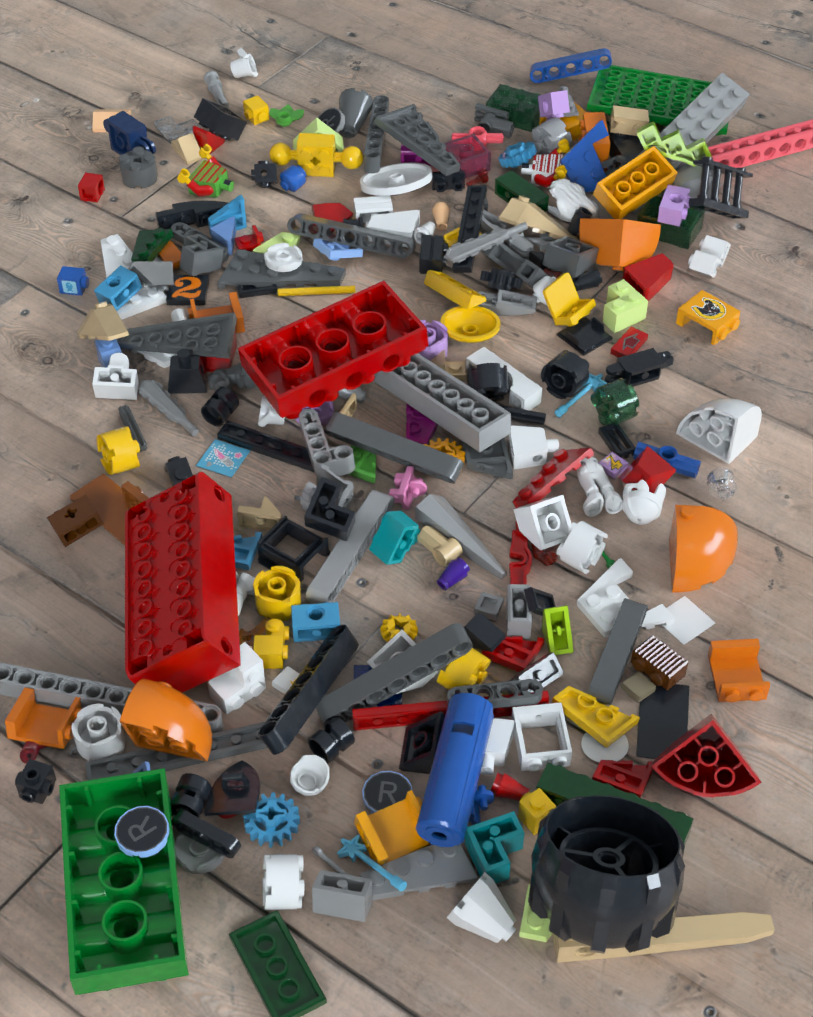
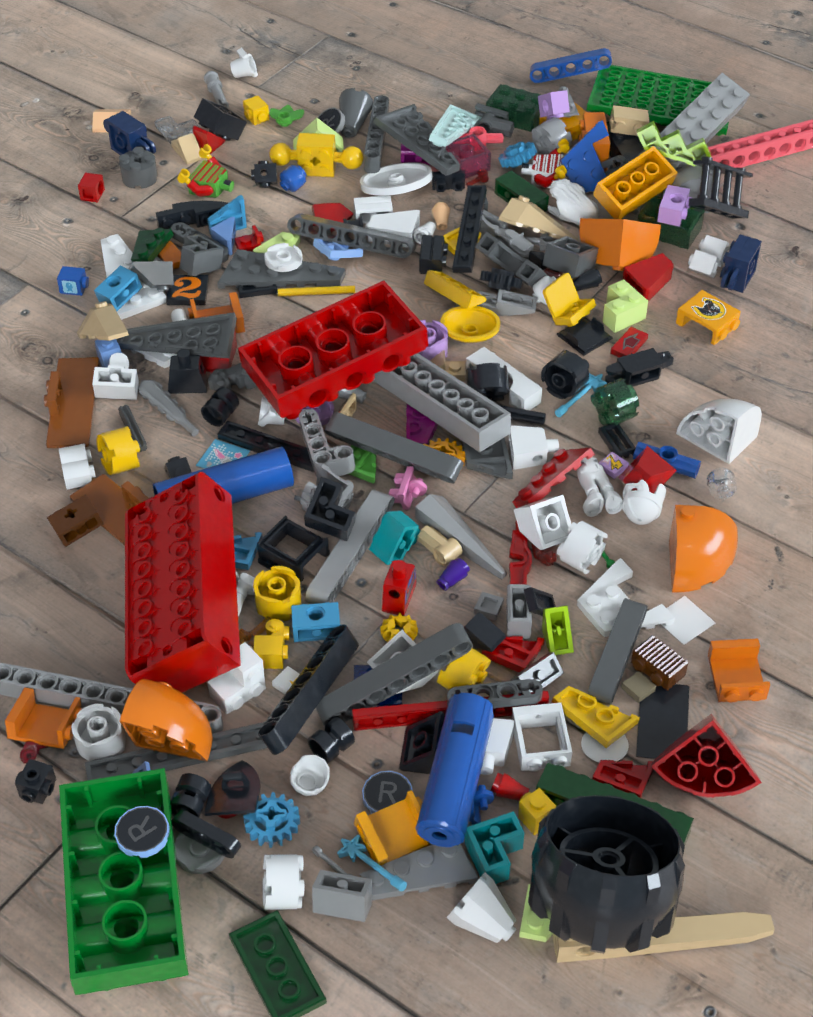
(70, 402): none -> dark orange bracket
(75, 466): none -> white brick
(245, 476): none -> blue piece
(259, 518): tan slope -> none
(399, 579): none -> red torso
(453, 125): none -> light aqua wing
(471, 247): light grey sword -> none
(575, 222): black cone -> none
(740, 263): none -> dark blue brick

